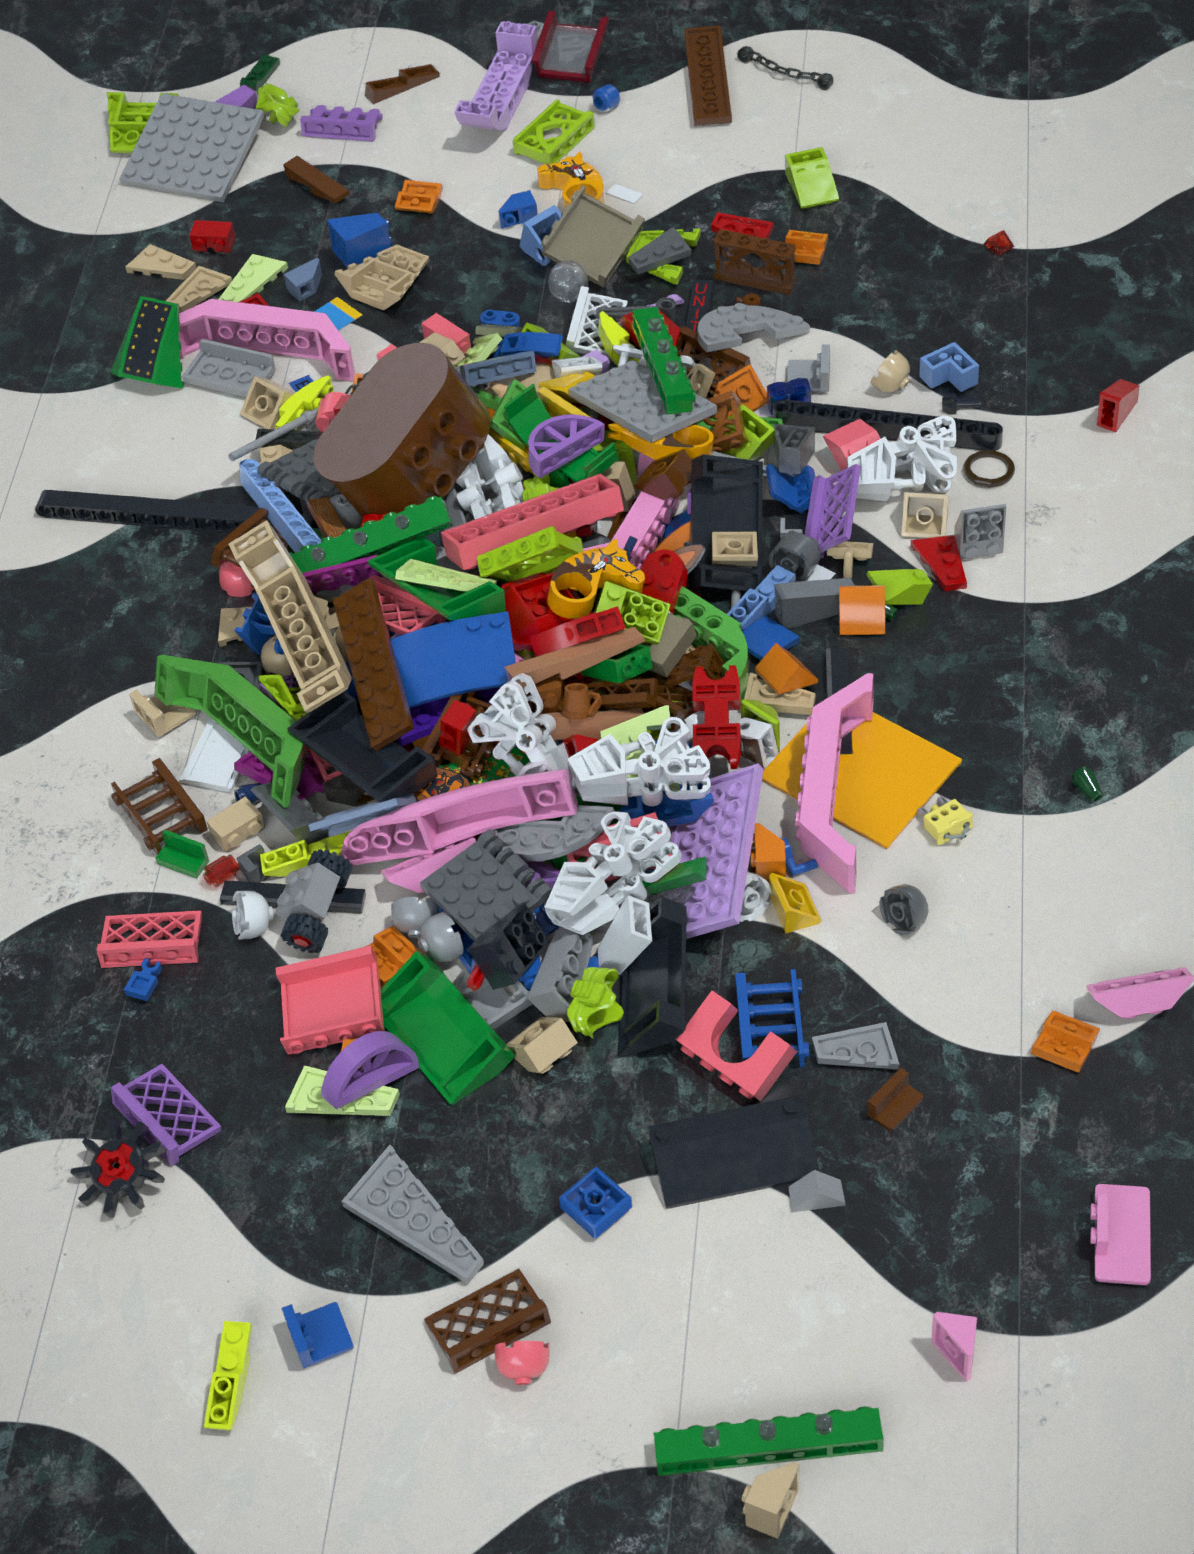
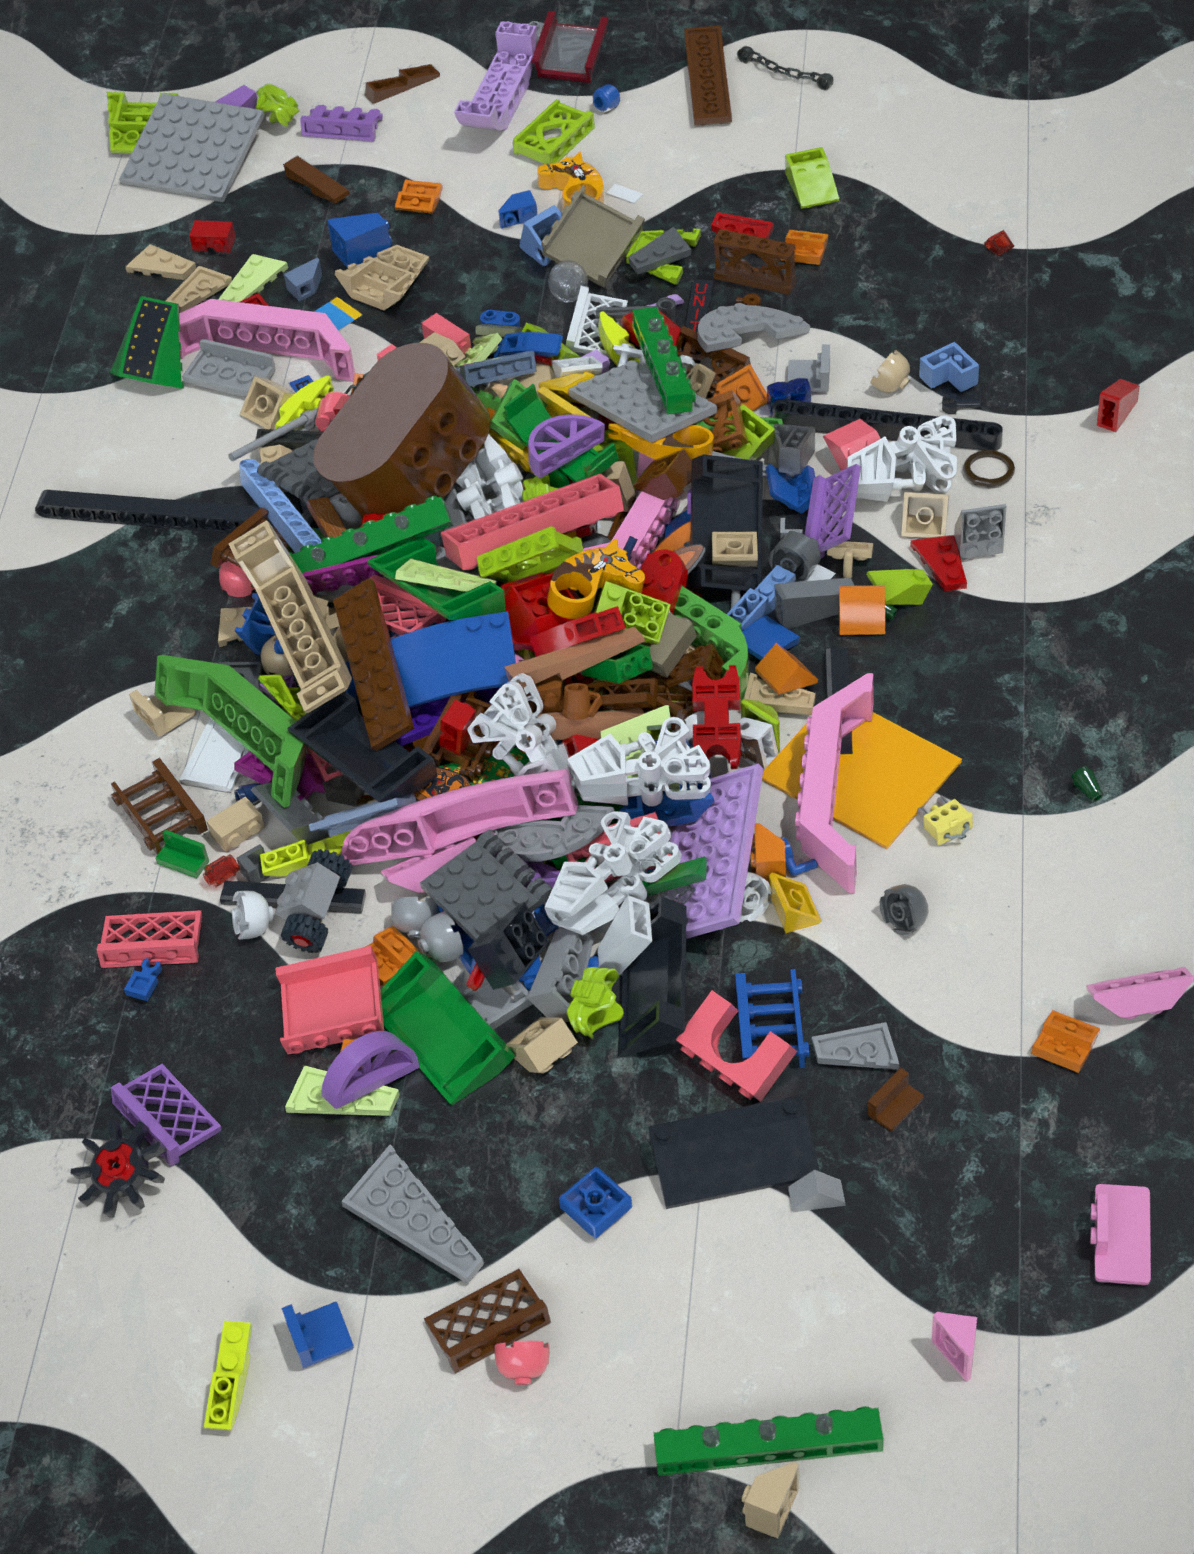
(260, 72): dark green plate -> none

